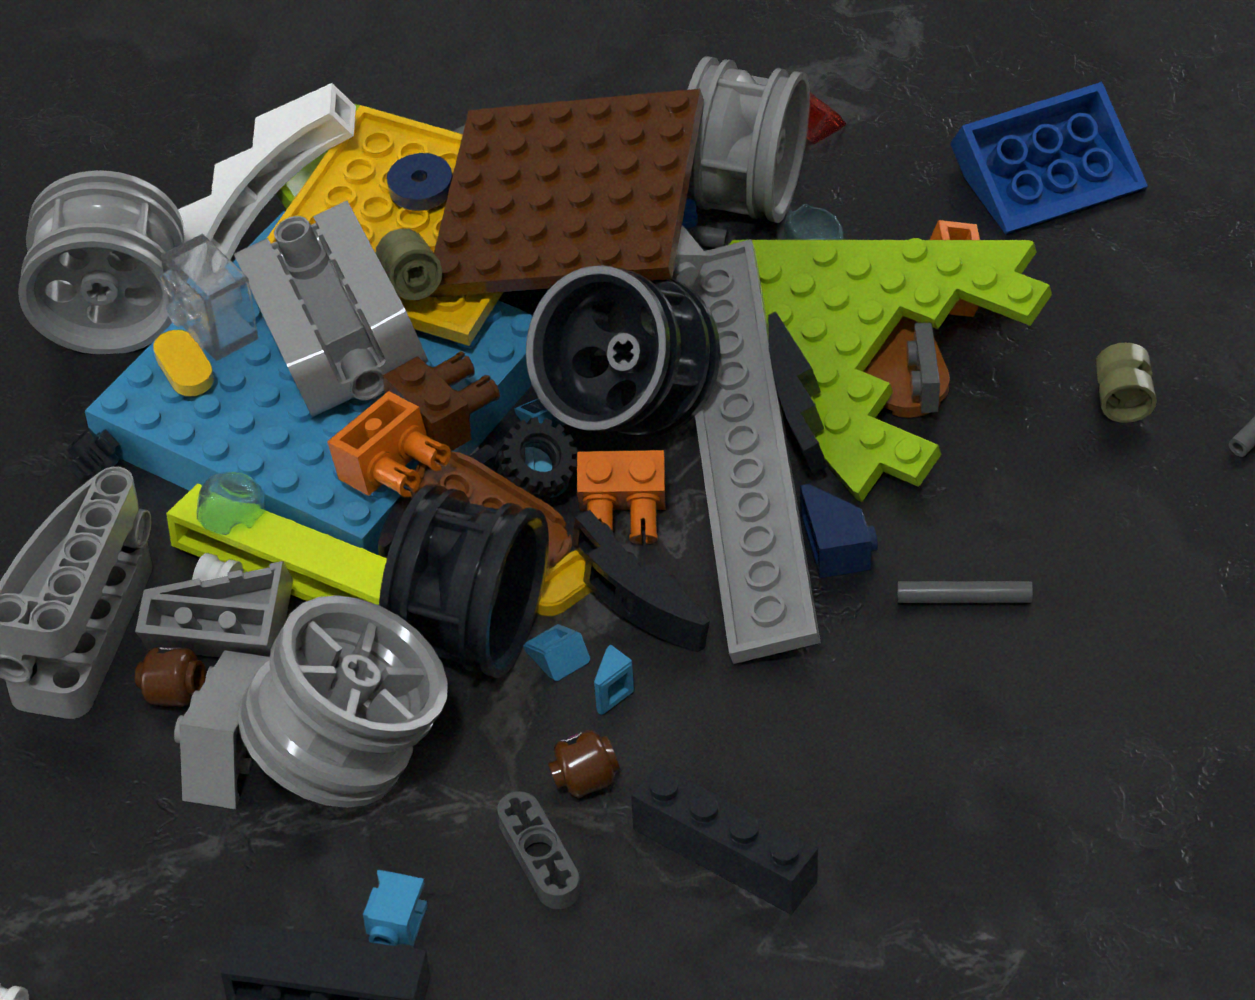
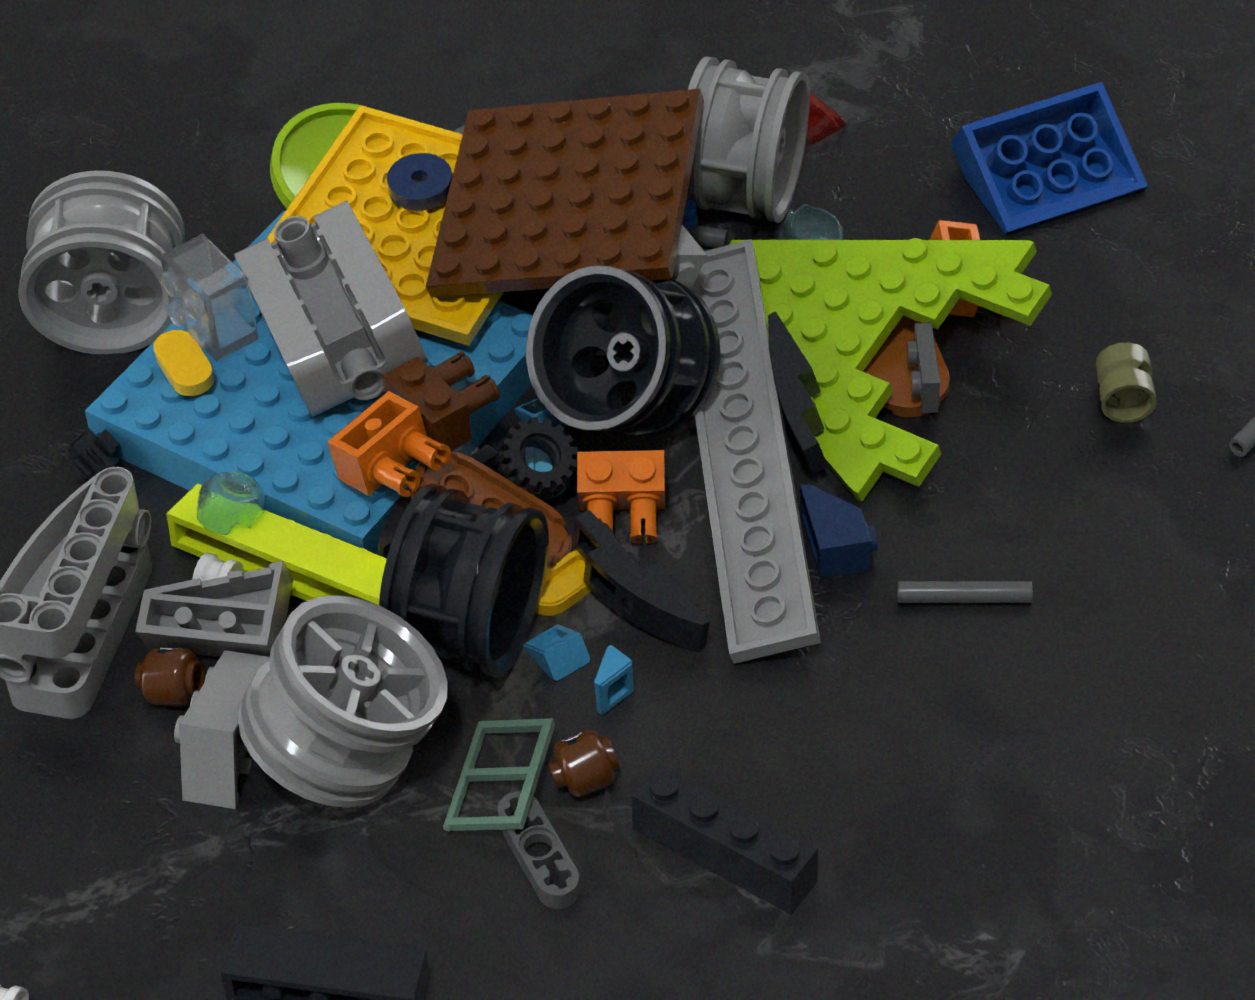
(281, 147): white arch -> none
(394, 909): dark azure window -> none
(409, 264): olive wheel -> none
(529, 774): none -> sand green window

